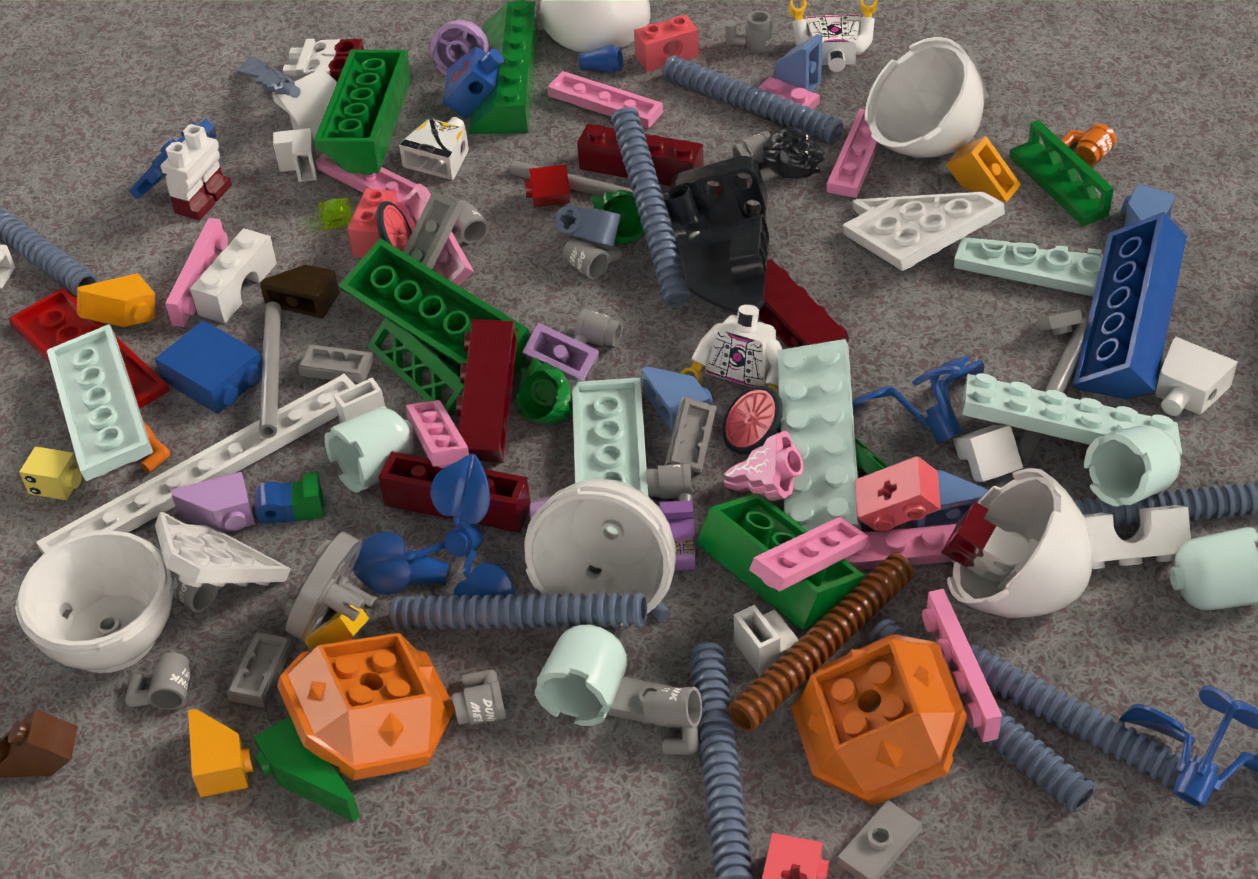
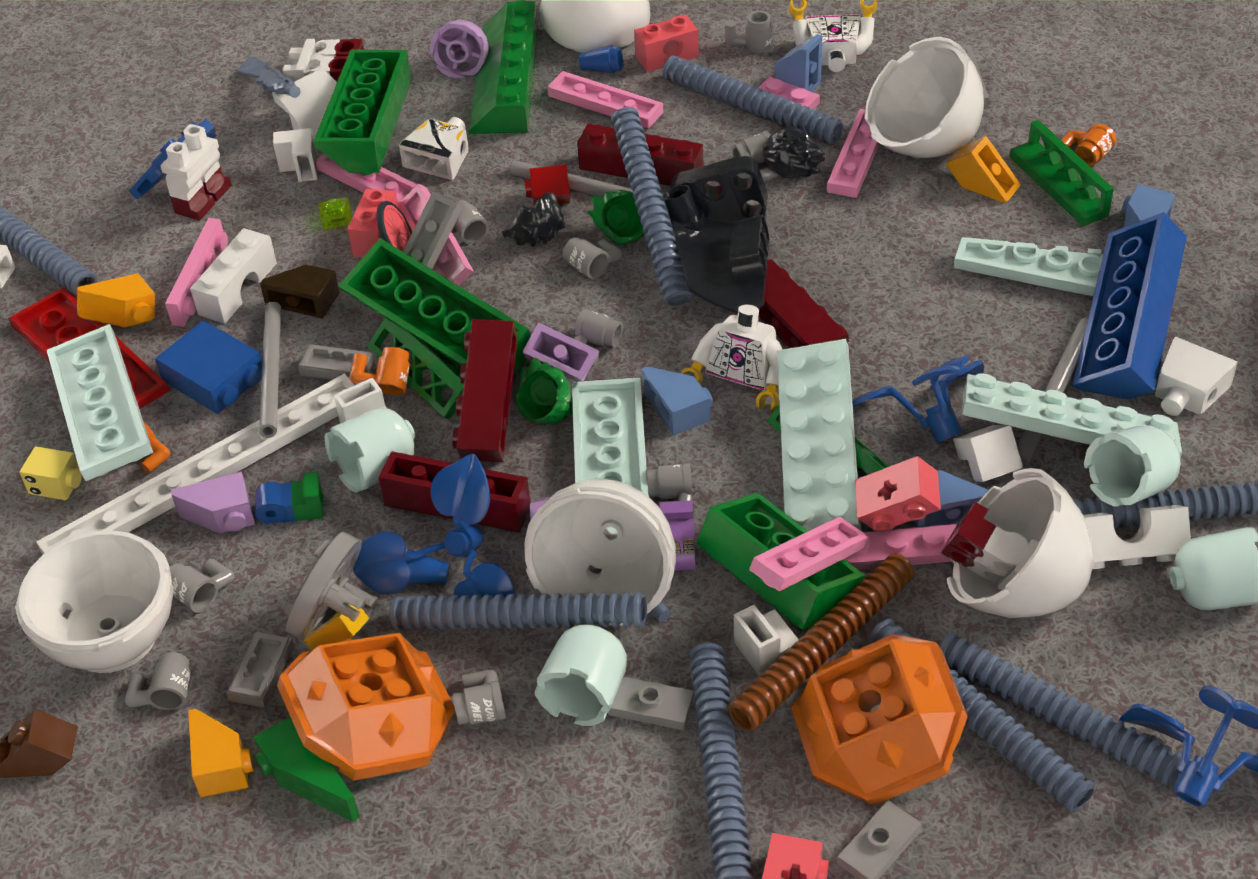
(212, 557): white wing -> none
(390, 372): none -> orange piece
(436, 433): bright pink plate -> none
(471, 80): blue torso -> none
(537, 222): none -> black hair
(592, 225): sand blue piece -> none
(676, 708): light grey piece -> none
(691, 434): light grey plate -> none
(752, 419): coral wheel -> none
(767, 469): bright pink rock -> none
(917, 226): white wing -> none
(964, 668): bright pink plate -> none
(1060, 322): light grey plate -> none

